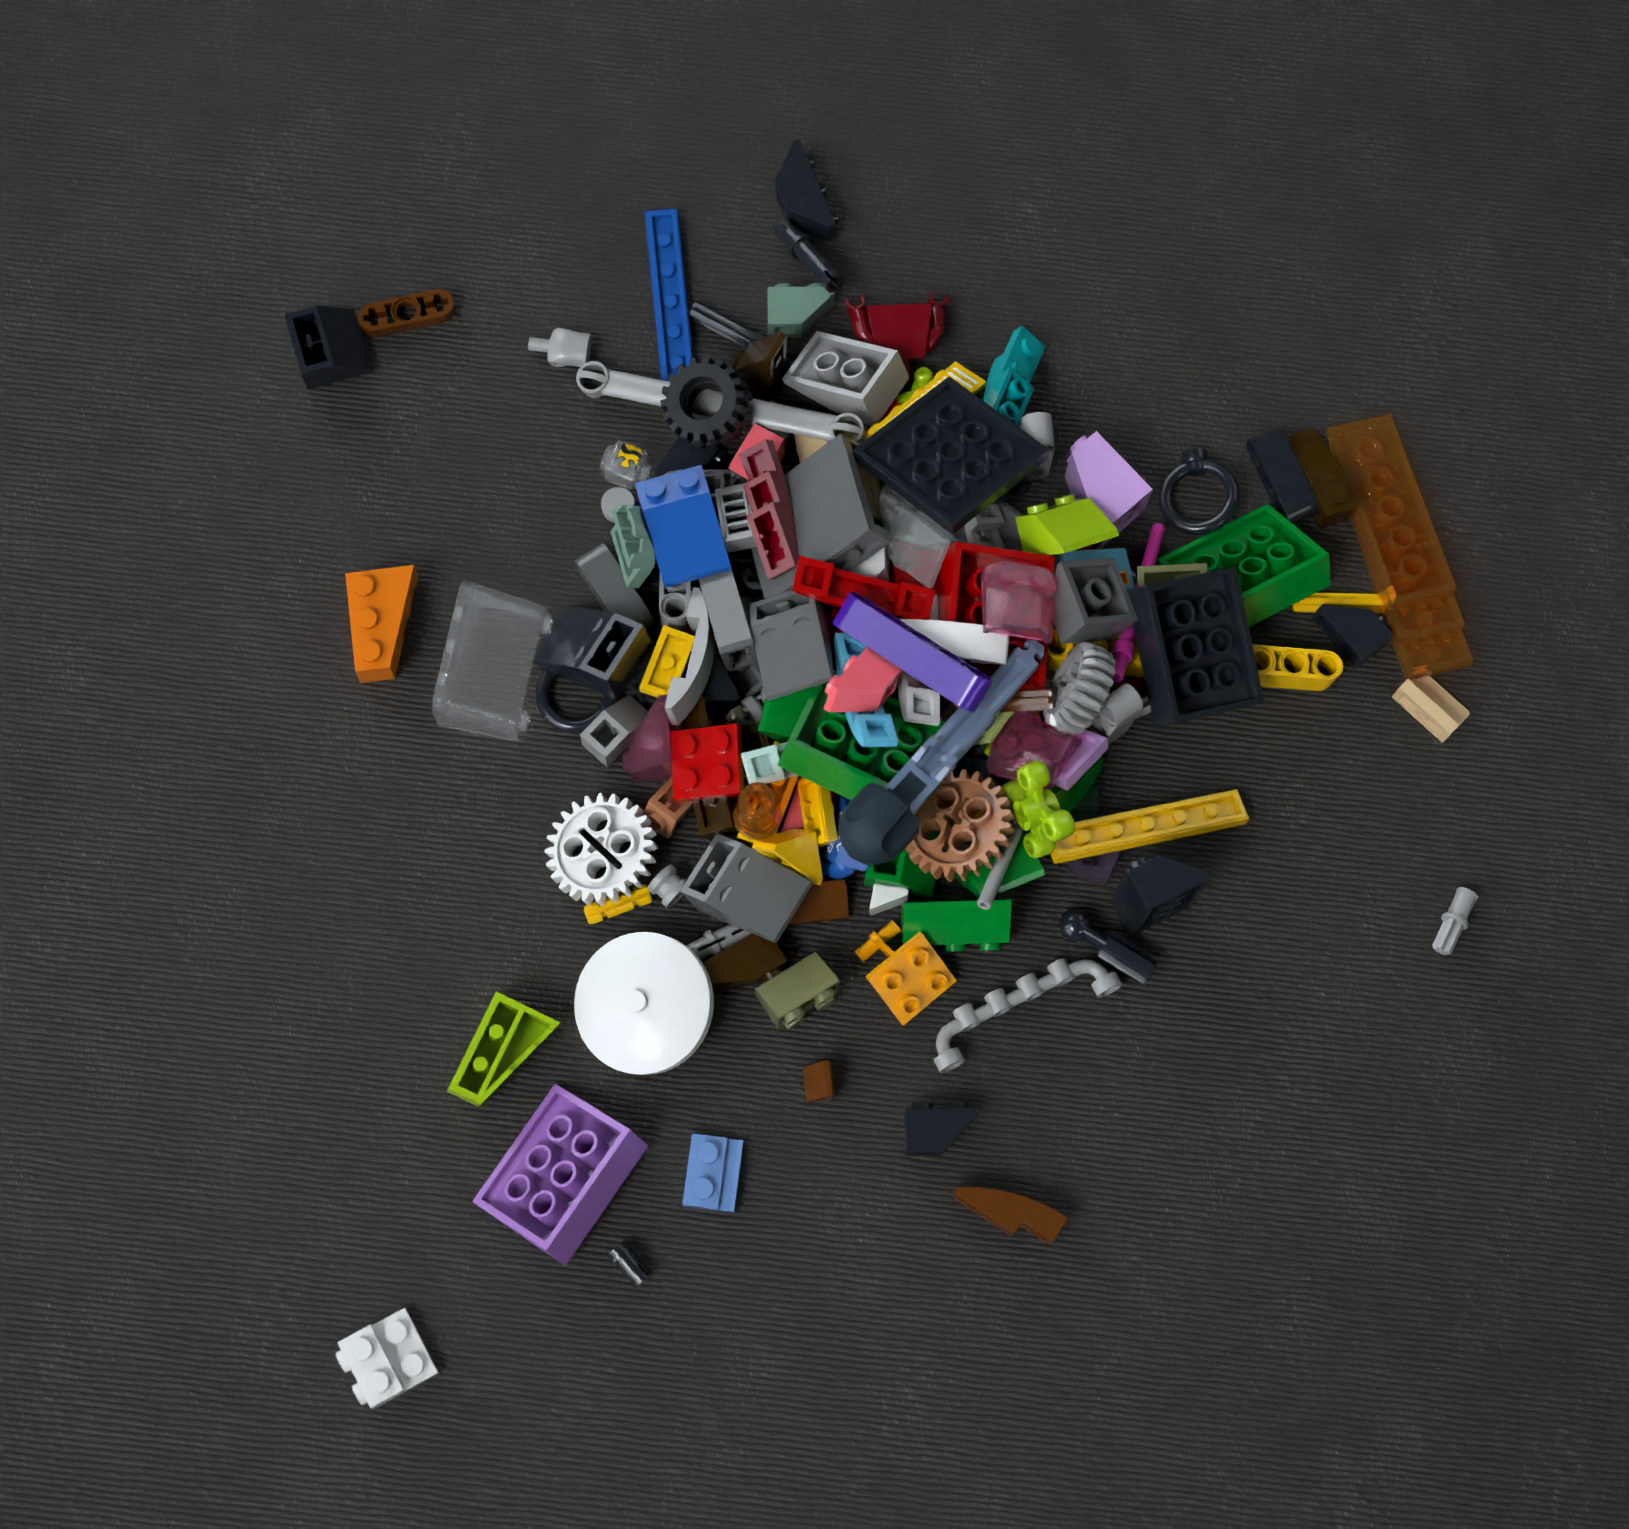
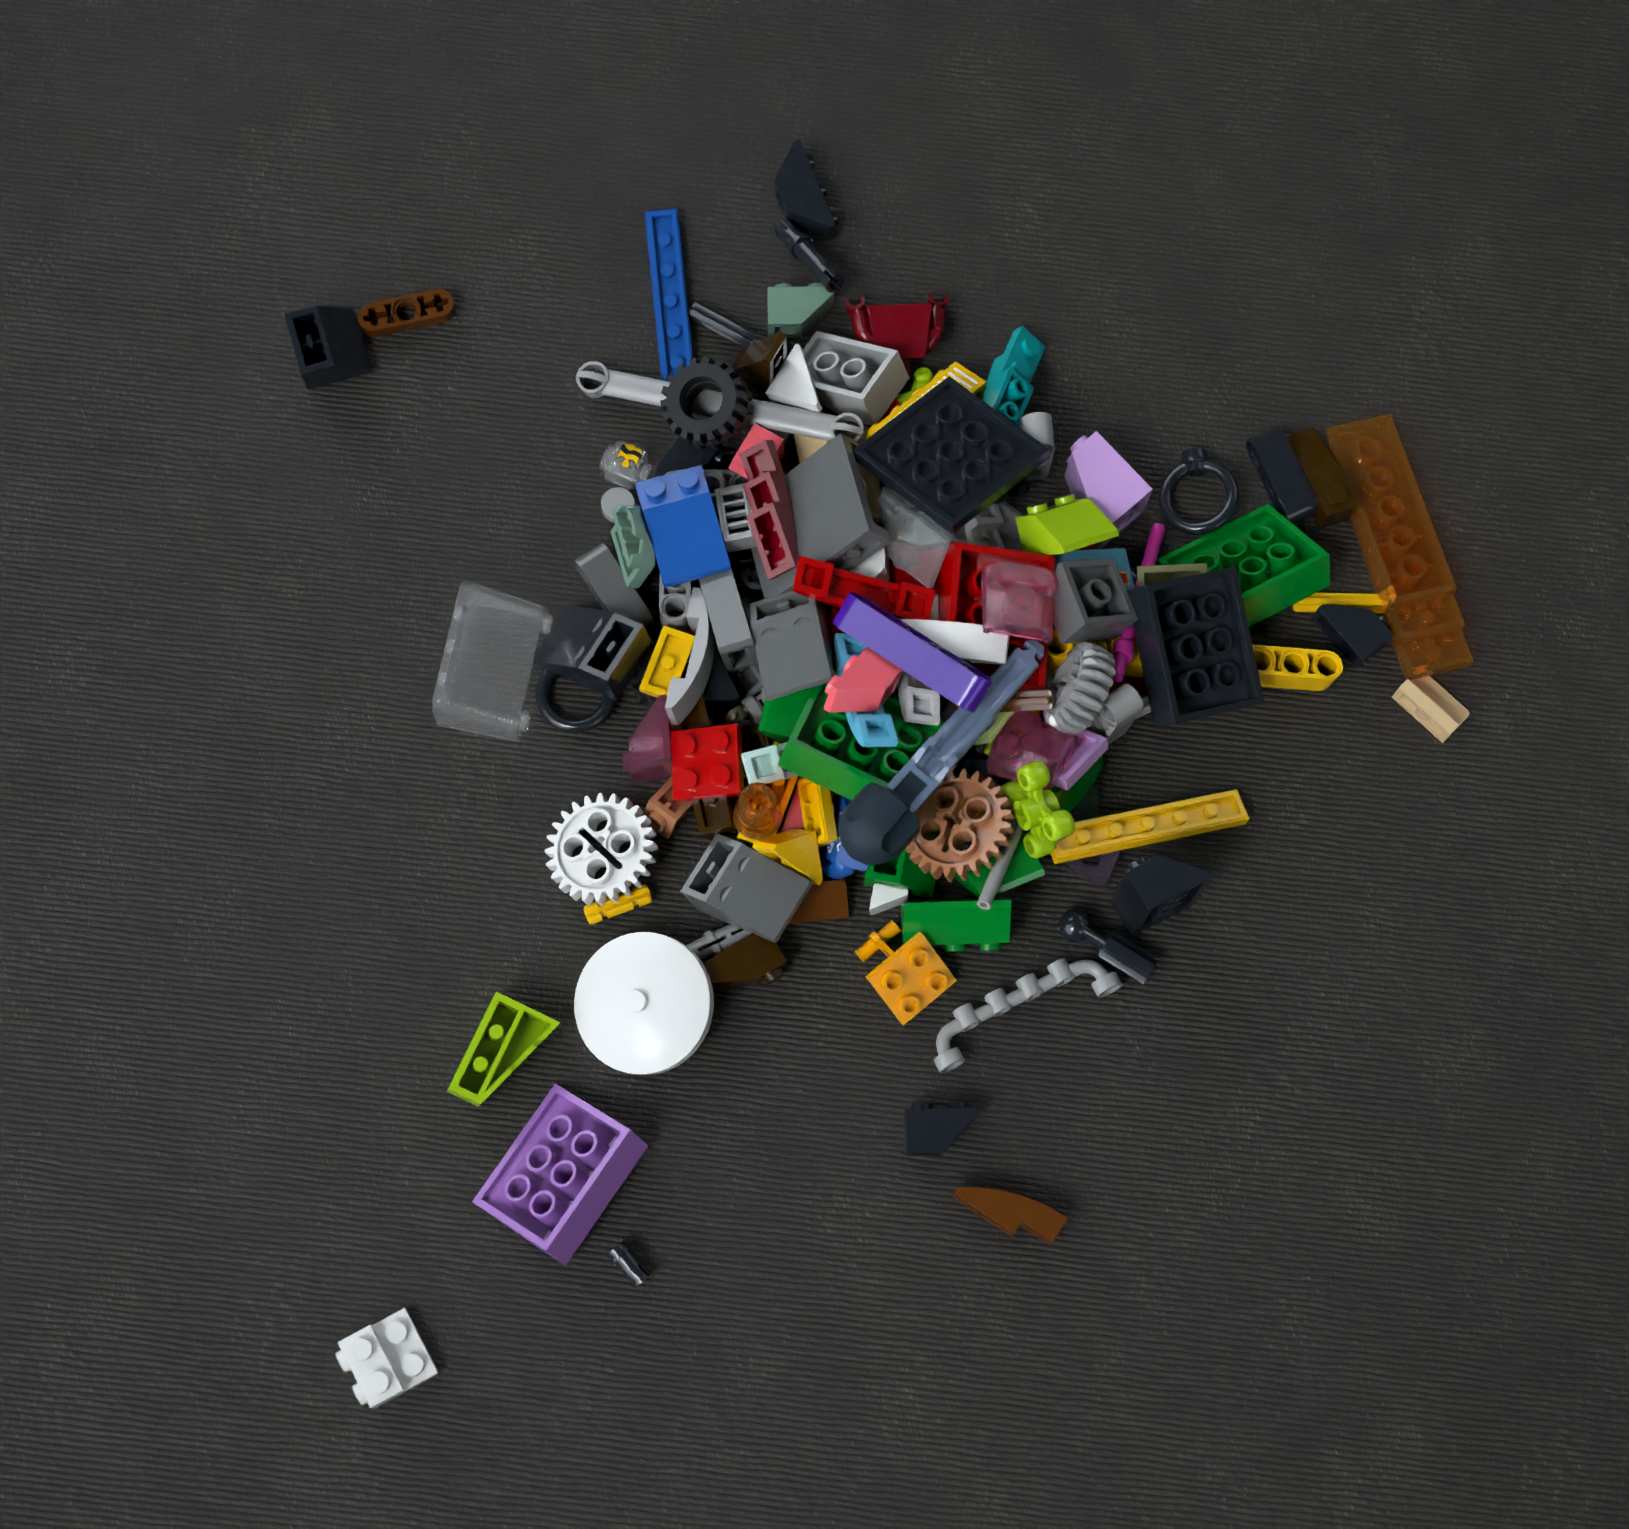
(378, 618): orange wedge -> none
(564, 347): light grey piece -> none
(612, 729): light grey slope -> none
(667, 886): light grey wheel -> none
(712, 1173): medium blue plate -> none
(795, 383): none -> white tile
(797, 991): olive slope -> none
(818, 1082): reddish brown slope -> none
(1454, 920): light grey axle -> none

